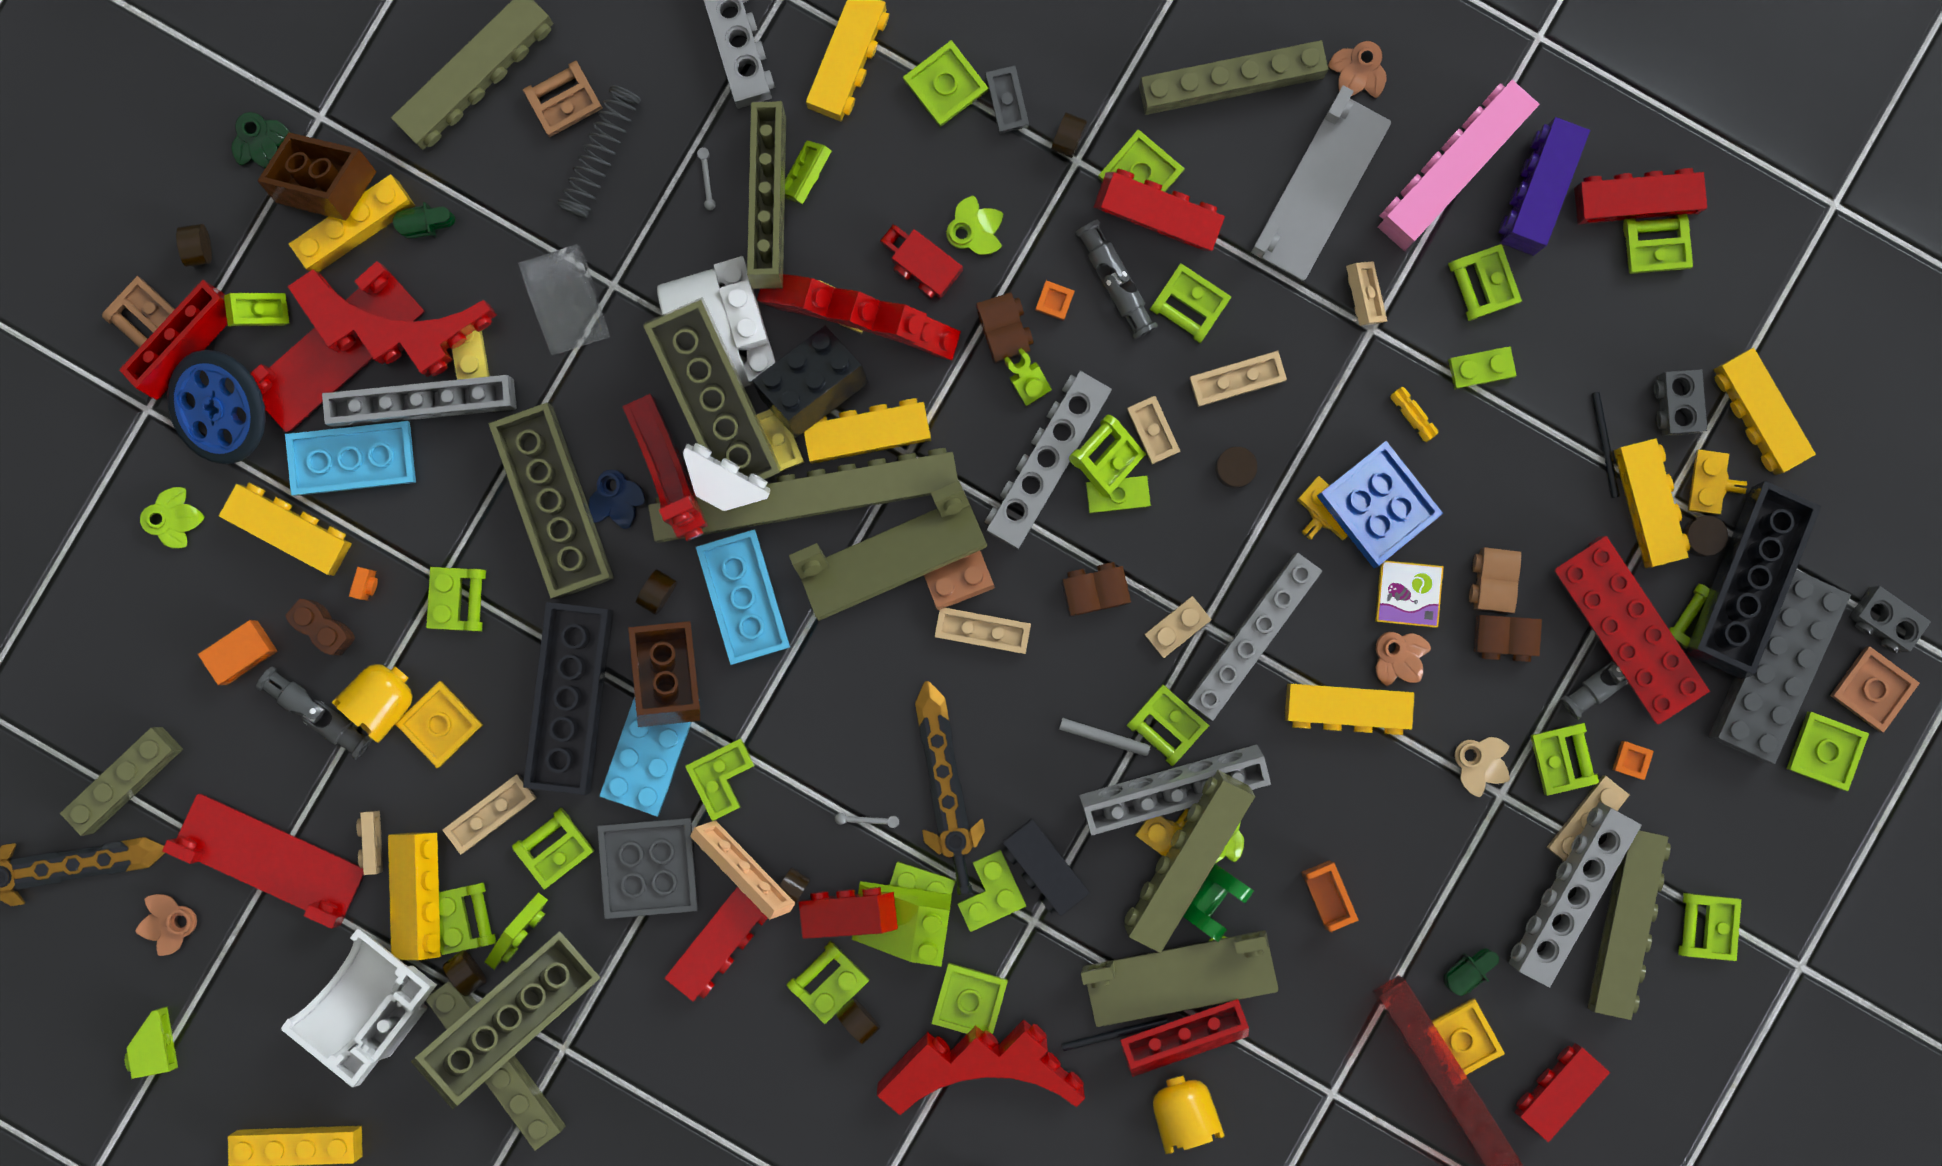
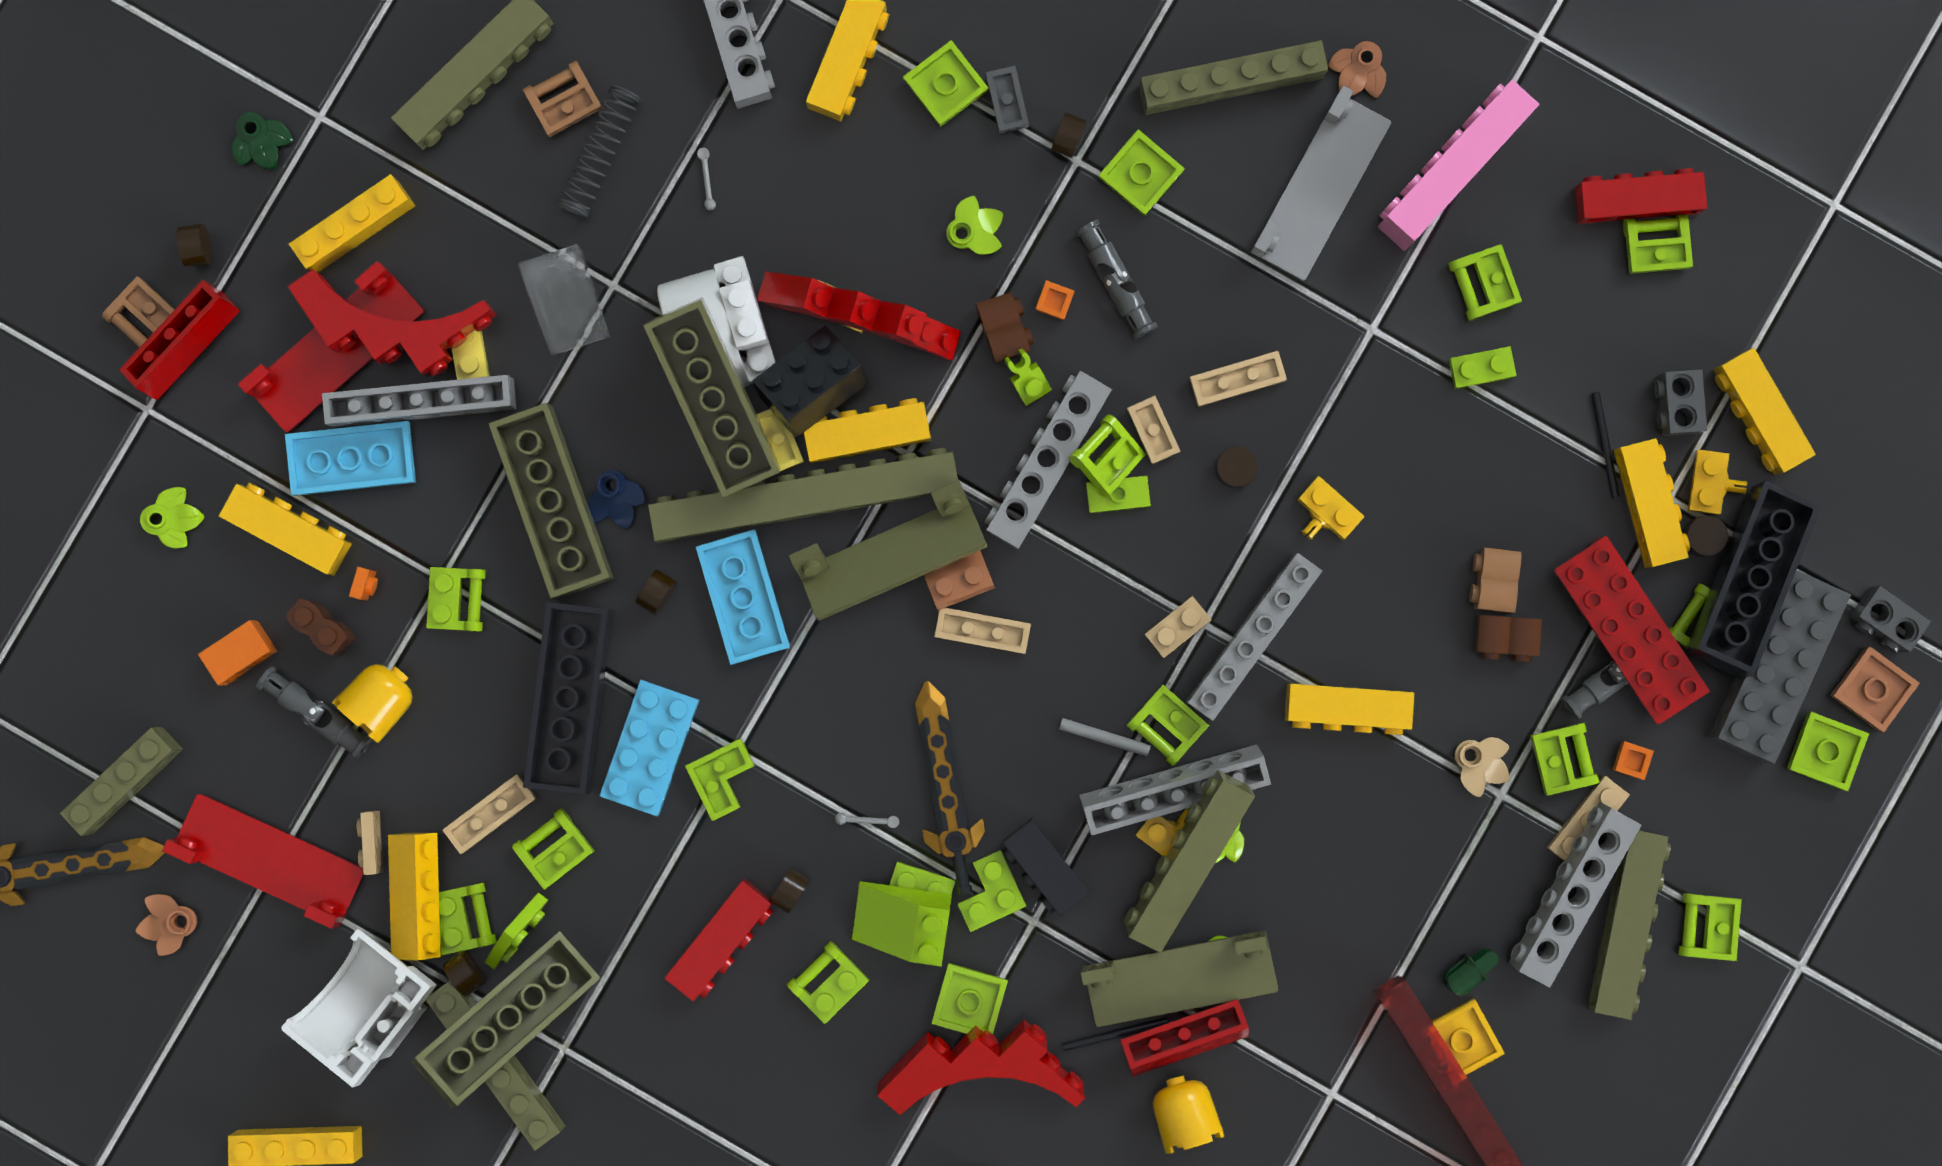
(152, 1047): lime slope -> none
(246, 395): wedge -> none
(256, 309): lime plate -> none
(317, 176): reddish brown brick -> none
(422, 221): dark green arm -> none
(439, 724): yellow tile -> none
(647, 868): dark grey plate -> none
(664, 674): reddish brown brick -> none
(666, 467): red arch -> none
(721, 481): white slope -> none
(742, 869): light nougat plate -> none
(766, 195): olive brick -> none
(805, 171): lime plate -> none
(848, 913): red brick -> none
(858, 1021): dark brown piece -> none
(922, 262): red brick -> none
(1095, 590): reddish brown brick -> none
(1159, 211): red brick -> none
(1197, 295): lime plate -> none
(1210, 897): green connector -> none
(1329, 896): orange panel -> none
(1366, 293): tan plate -> none
(1380, 504): plate -> none
(1404, 660): nougat plate -> none
(1409, 594): tile -> none
(1414, 414): yellow axle -> none
(1544, 186): dark purple brick -> none
(1561, 1091): red brick -> none

